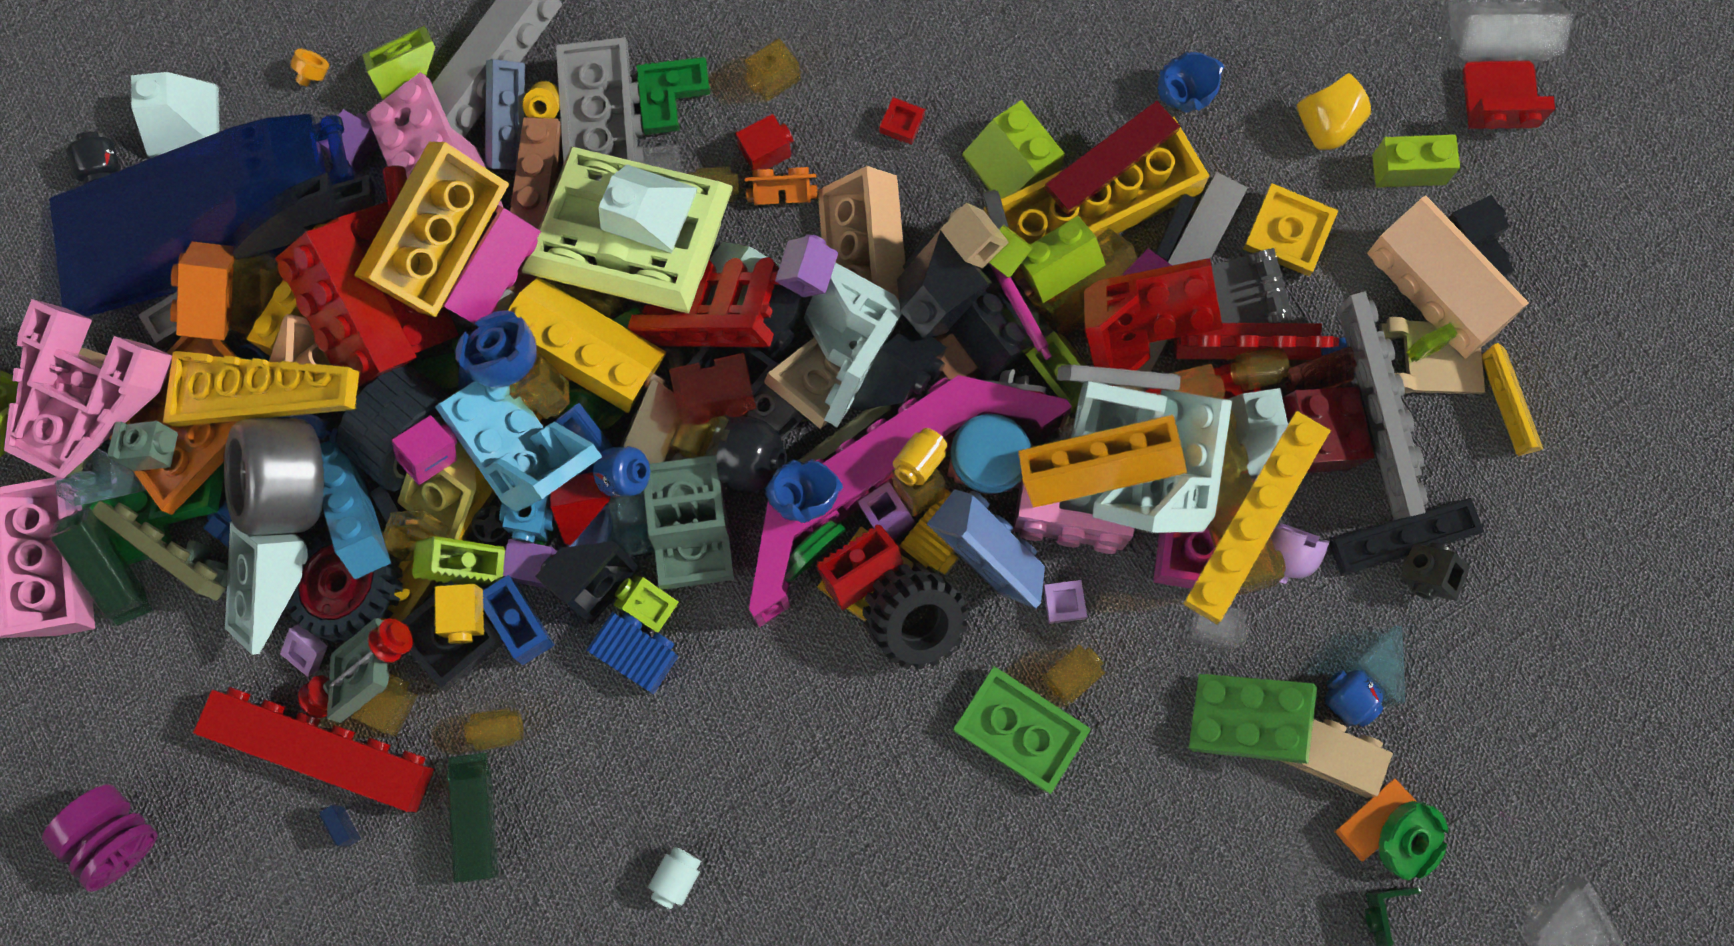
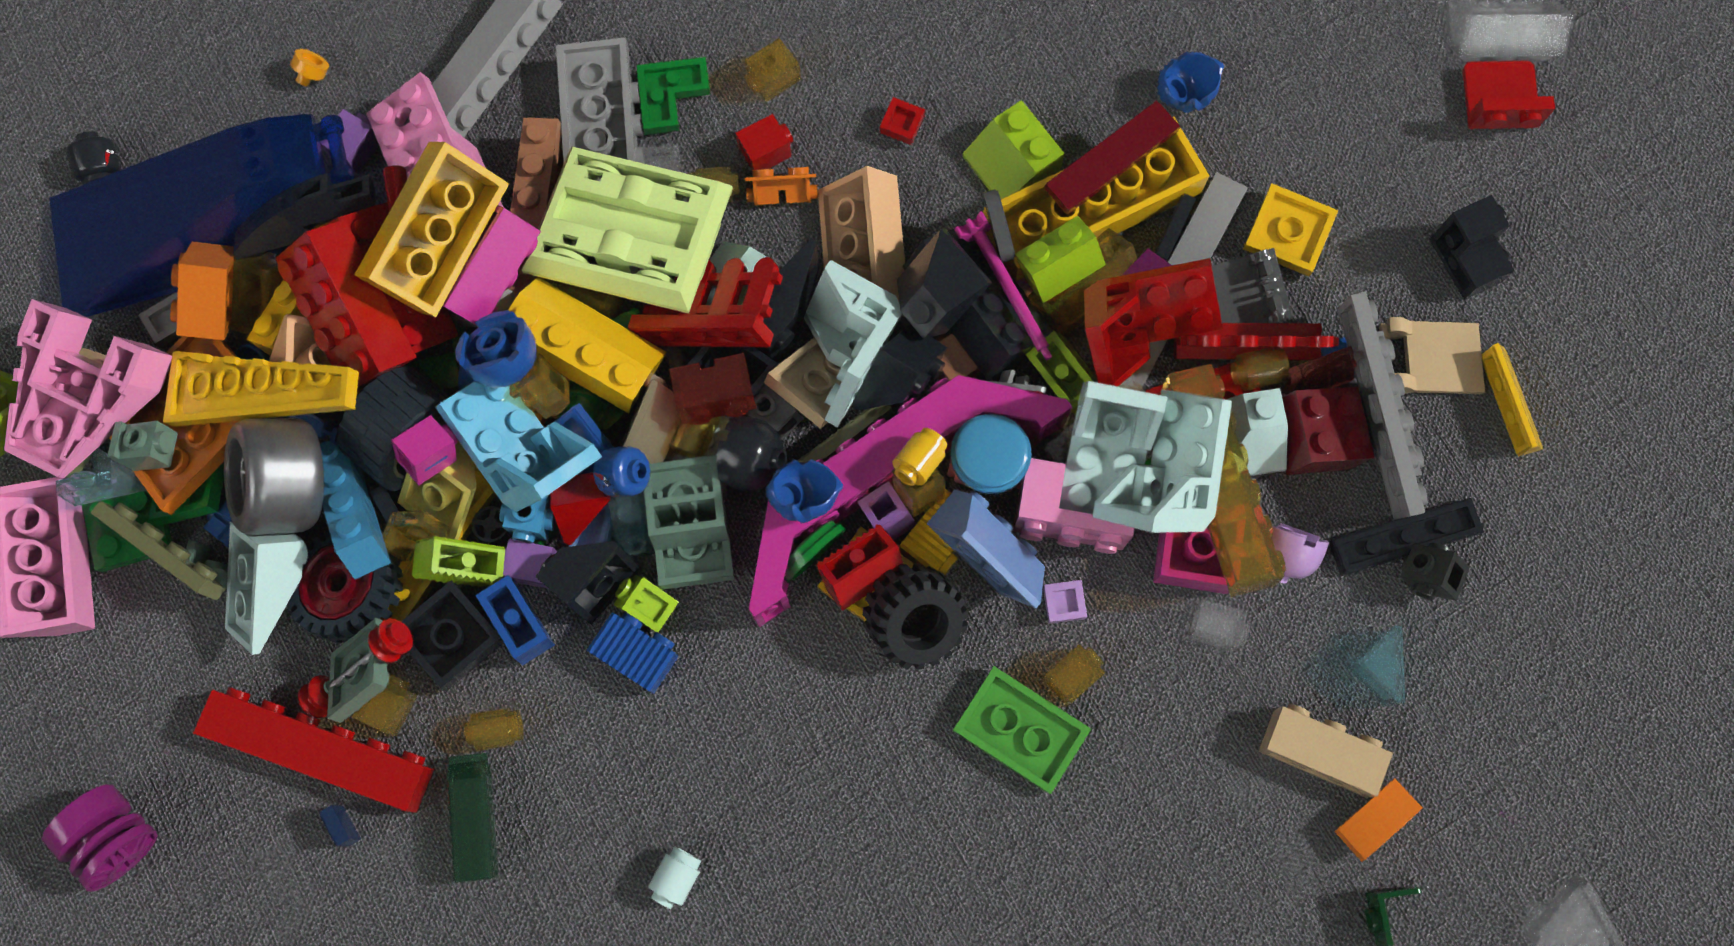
(100, 566): clear green piece -> none
(173, 110): light aqua slope -> none
(303, 650): lavender plate -> none
(399, 60): lime slope -> none
(459, 612): yellow brick -> none
(503, 113): sand blue plate -> none
(544, 92): yellow brick -> none
(645, 207): light aqua slope -> none
(807, 266): medium lavender brick -> none
(974, 235): tan brick -> none
(1012, 254): lime tile -> none
(1102, 461): light orange brick -> none
(1119, 377): light grey tile -> none
(1253, 718): bright green plate -> none
(1256, 518): yellow plate -> none
(1334, 113): yellow piece -> none
(1354, 698): blue head -> none
(1399, 832): green tile -> none
(1415, 160): lime brick -> none
(1431, 342): clear neon green tile -> none
(1446, 276): light nougat slope -> none

